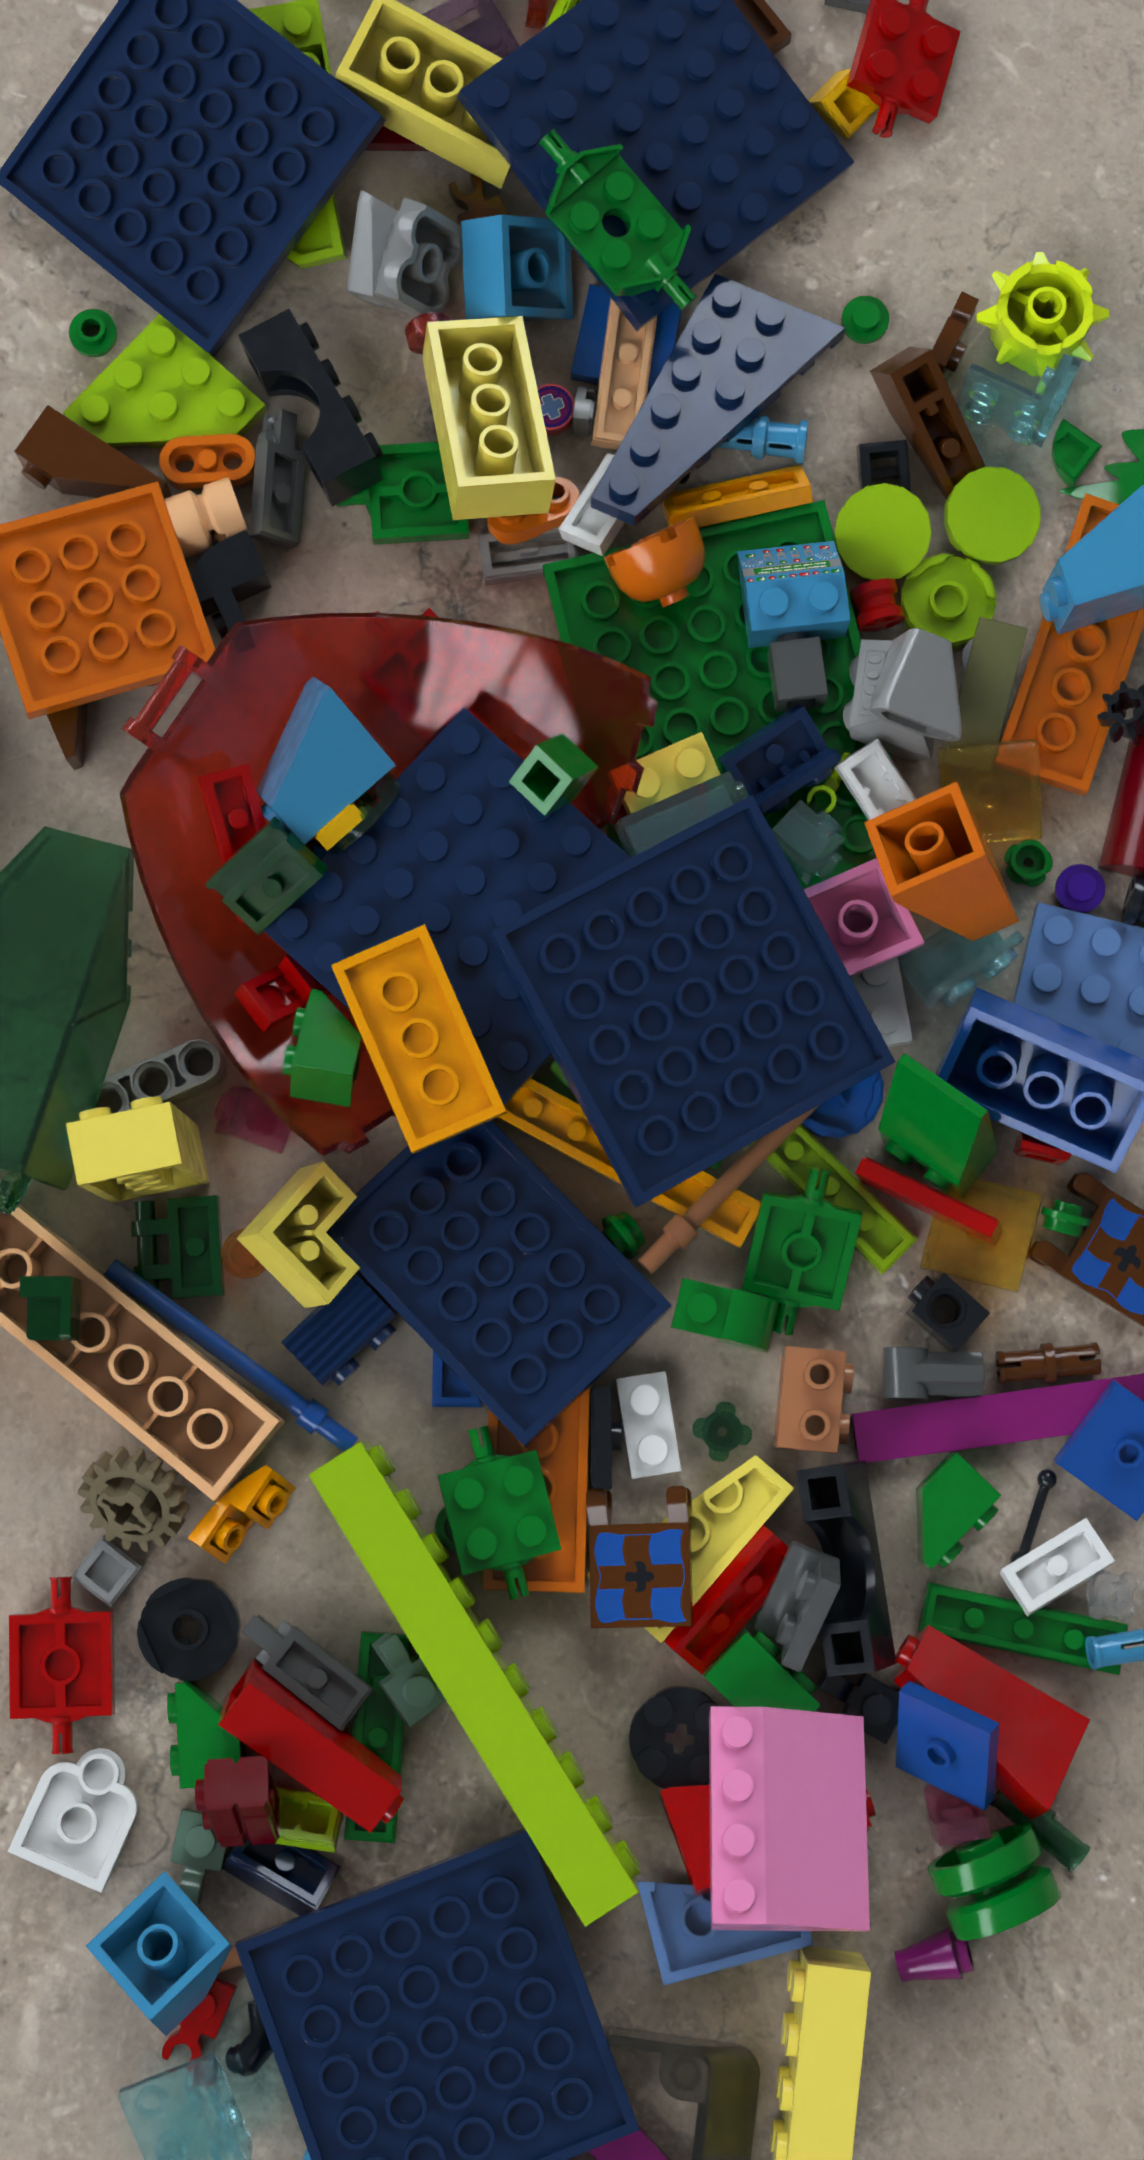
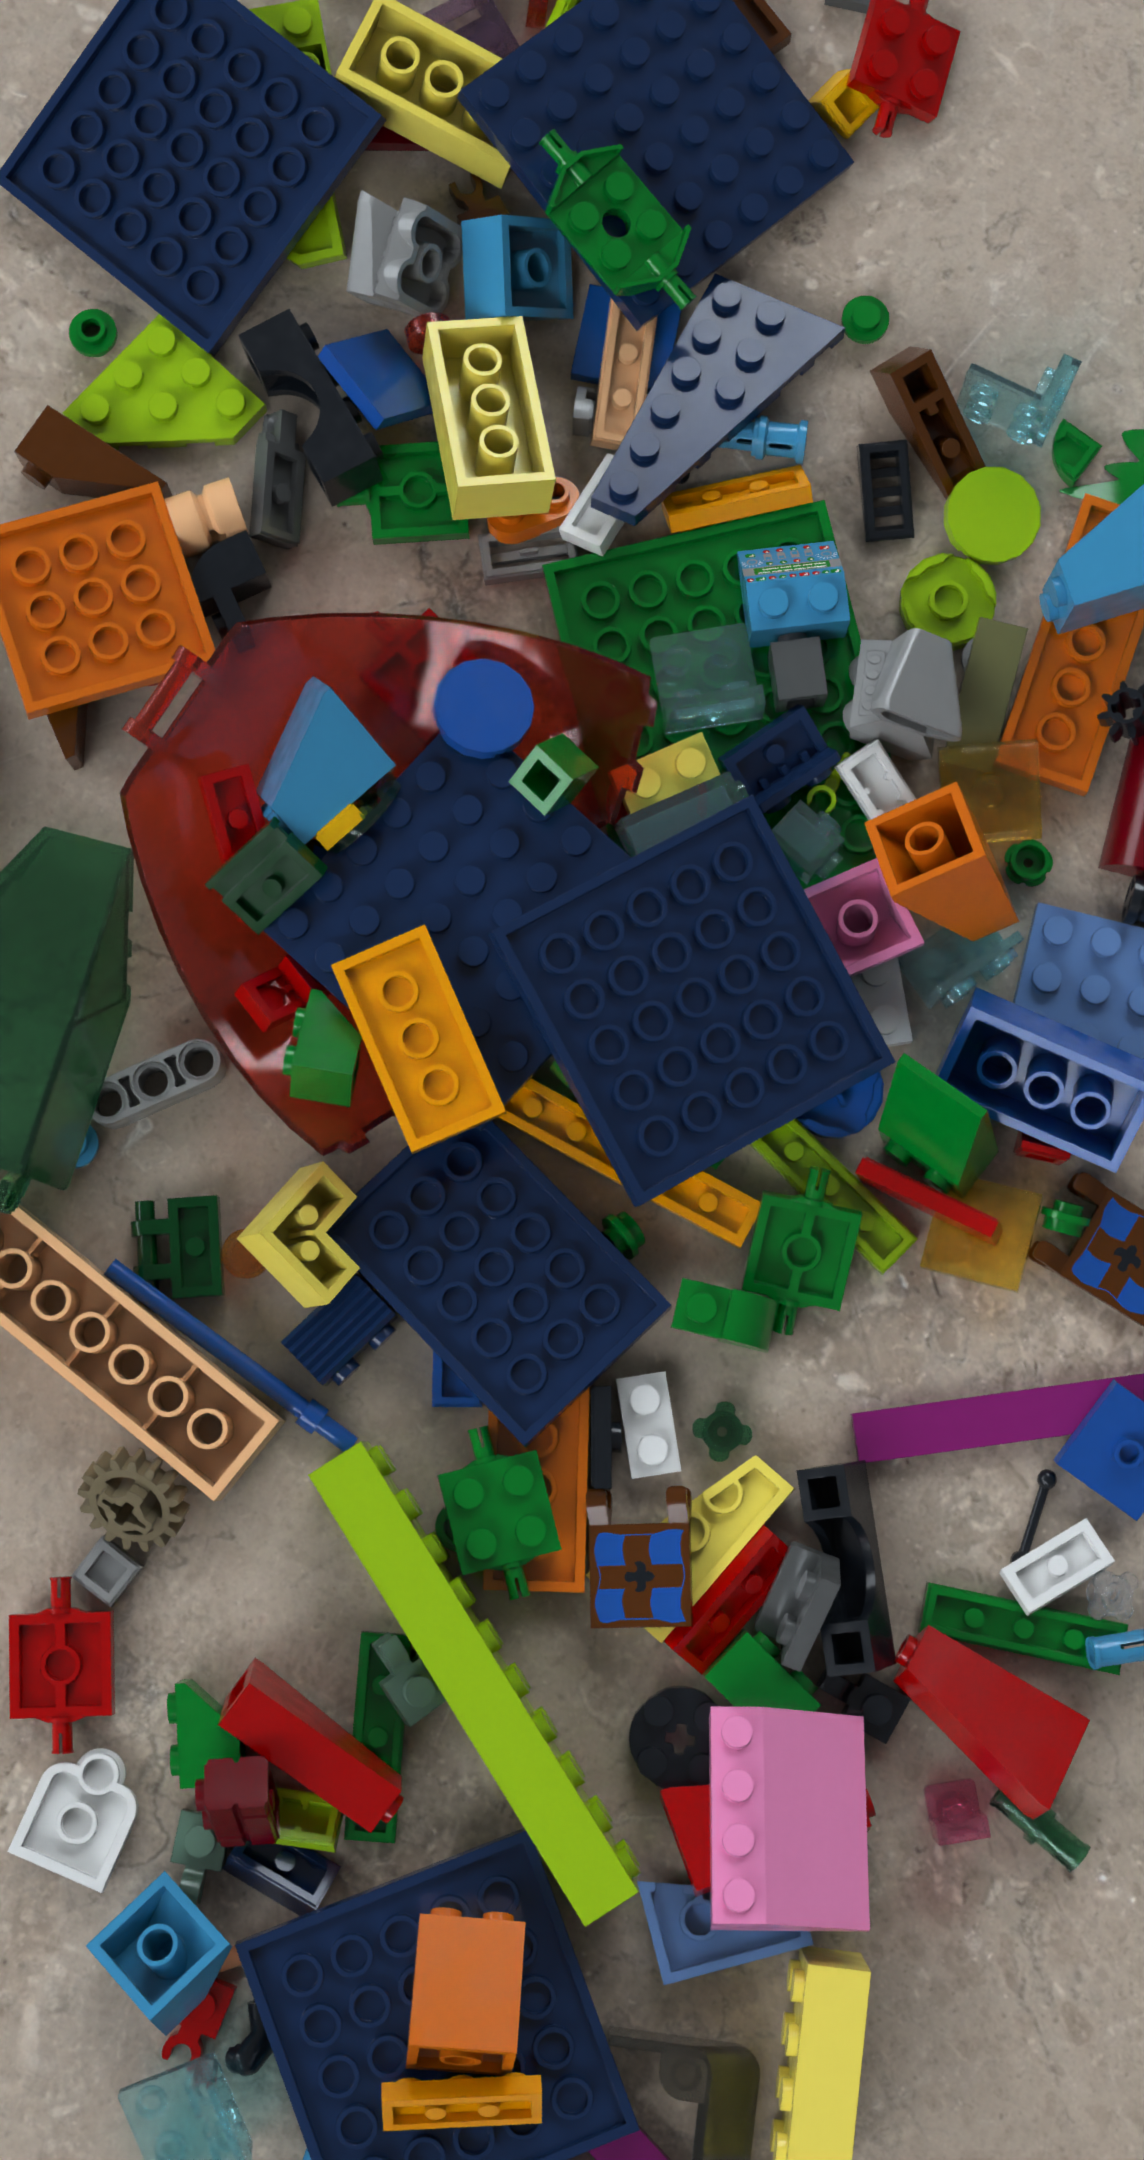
(52, 1307): dark green panel -> none
(136, 1150): light yellow brick -> none
(161, 1618): black plate -> none
(209, 458): orange plate -> none
(250, 1119): clear pink bracket -> none
(254, 1499): light orange slope -> none
(309, 1671): dark grey hinge -> none
(378, 378): none -> blue tile
(461, 2102): none -> light orange plate
(466, 1993): none -> orange slope
(483, 708): none -> blue tile
(556, 408): tile -> none
(660, 564): orange cylinder -> none
(682, 1229): nougat bar -> none
(706, 678): none -> clear light blue bracket
(812, 1398): nougat brick -> none
(876, 605): red wheel -> none
(882, 532): lime tile -> none
(921, 1373): dark grey piece -> none
(935, 1958): magenta cone -> none
(947, 1745): blue plate -> none
(948, 348): reddish brown plate -> none
(948, 1506): green slope -> none
(968, 1311): black brick -> none
(994, 1882): green wheel -> none
(1039, 291): neon yellow brick -> none
(1048, 1362): reddish brown pin -> none
(1080, 888): dark purple plate -> none

